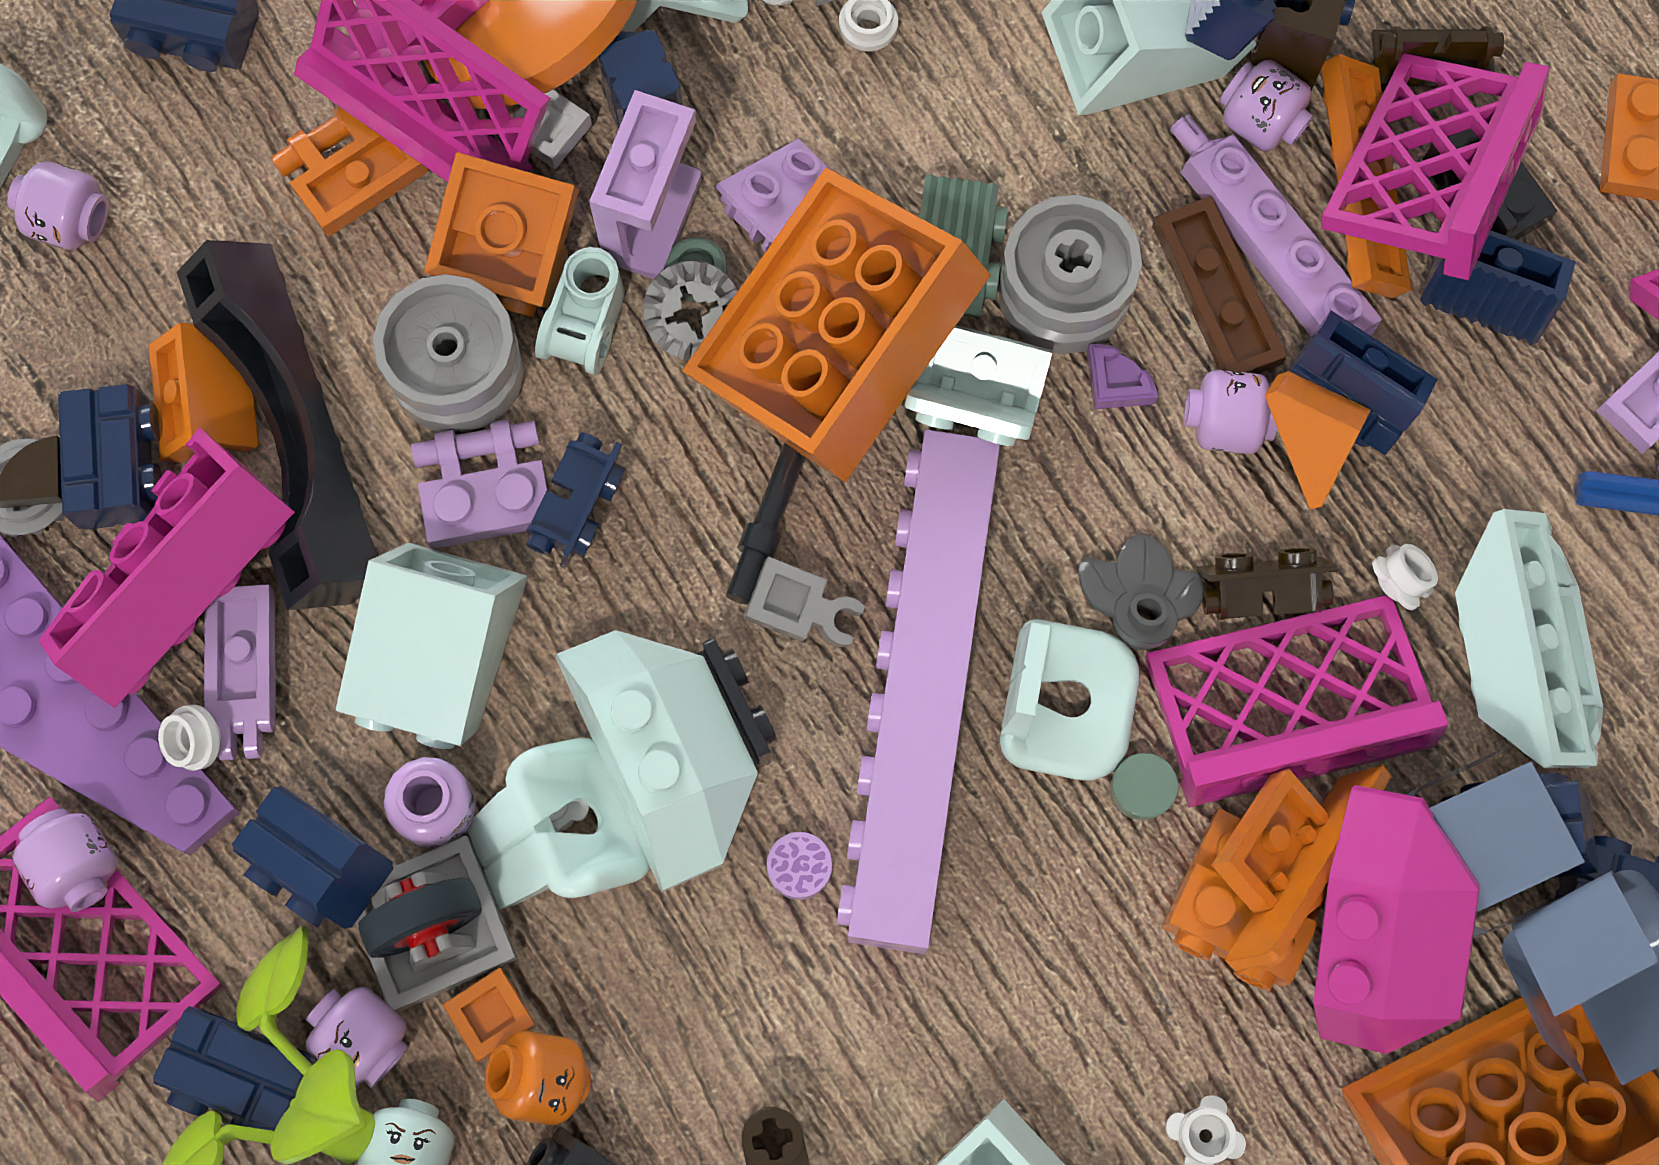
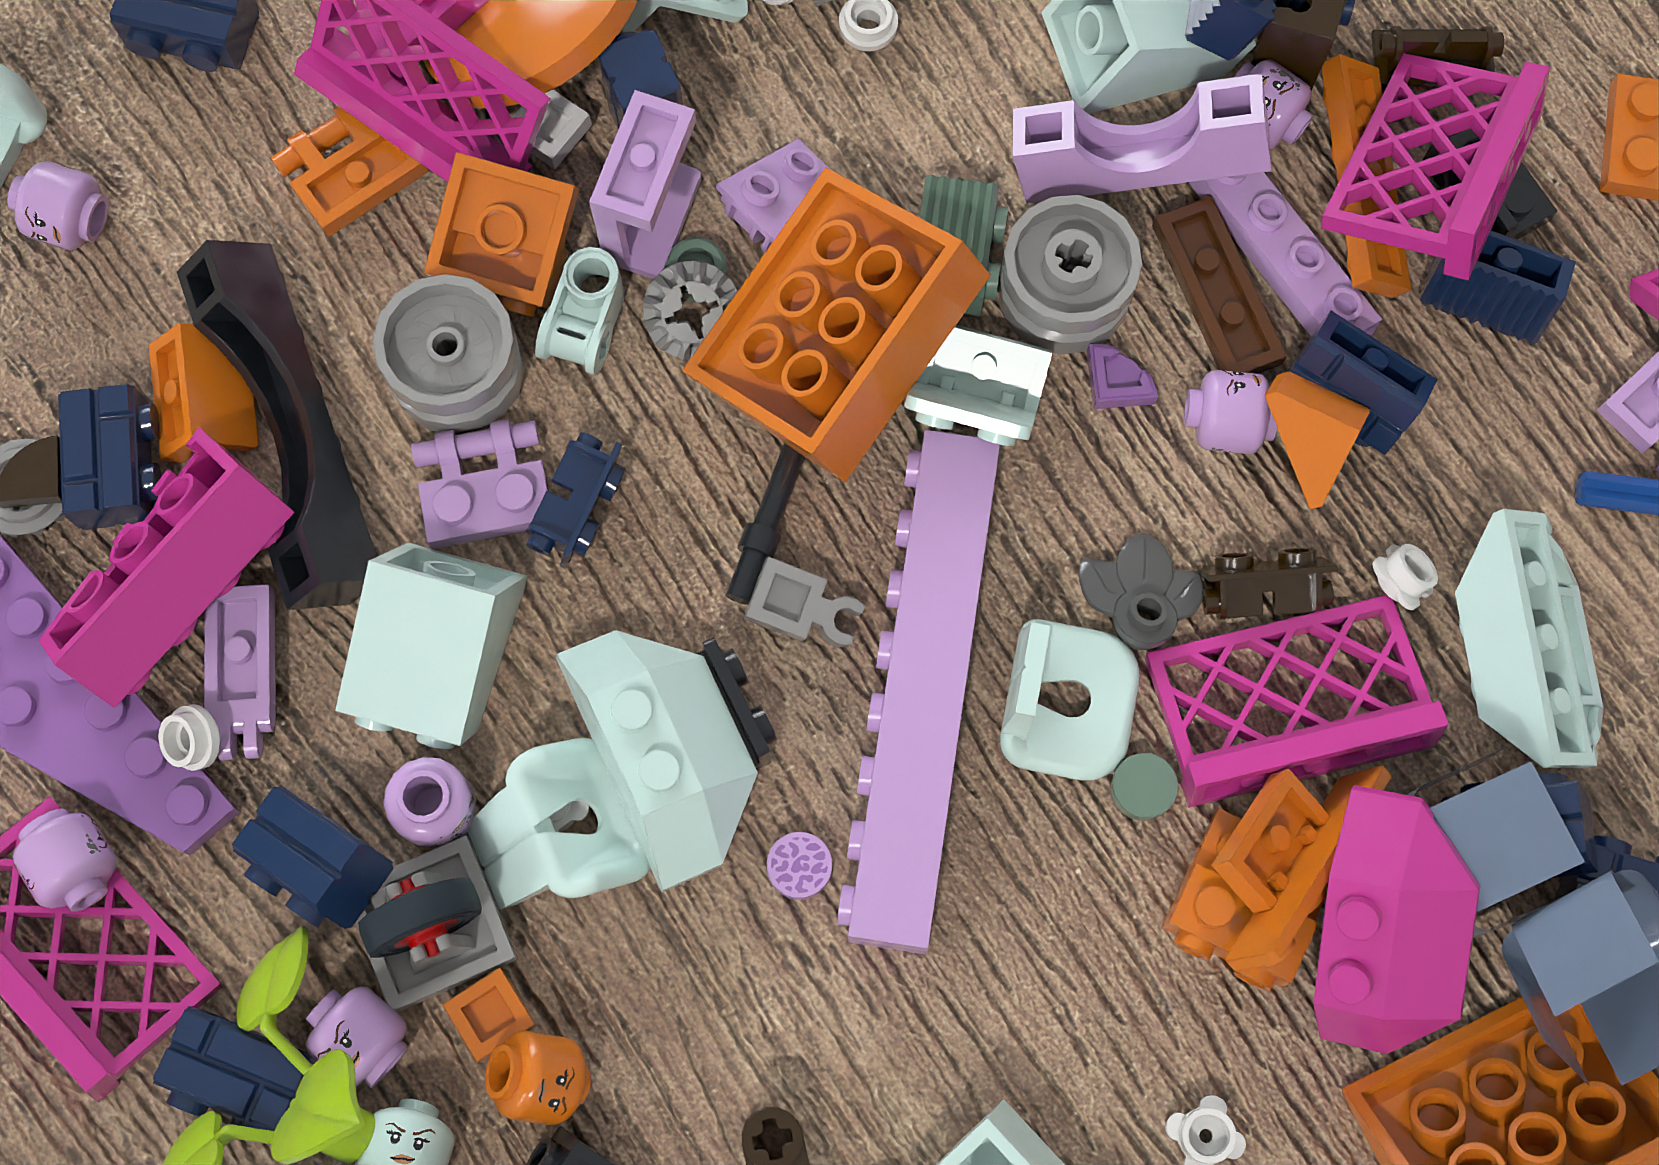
(1211, 137): none -> lavender arch

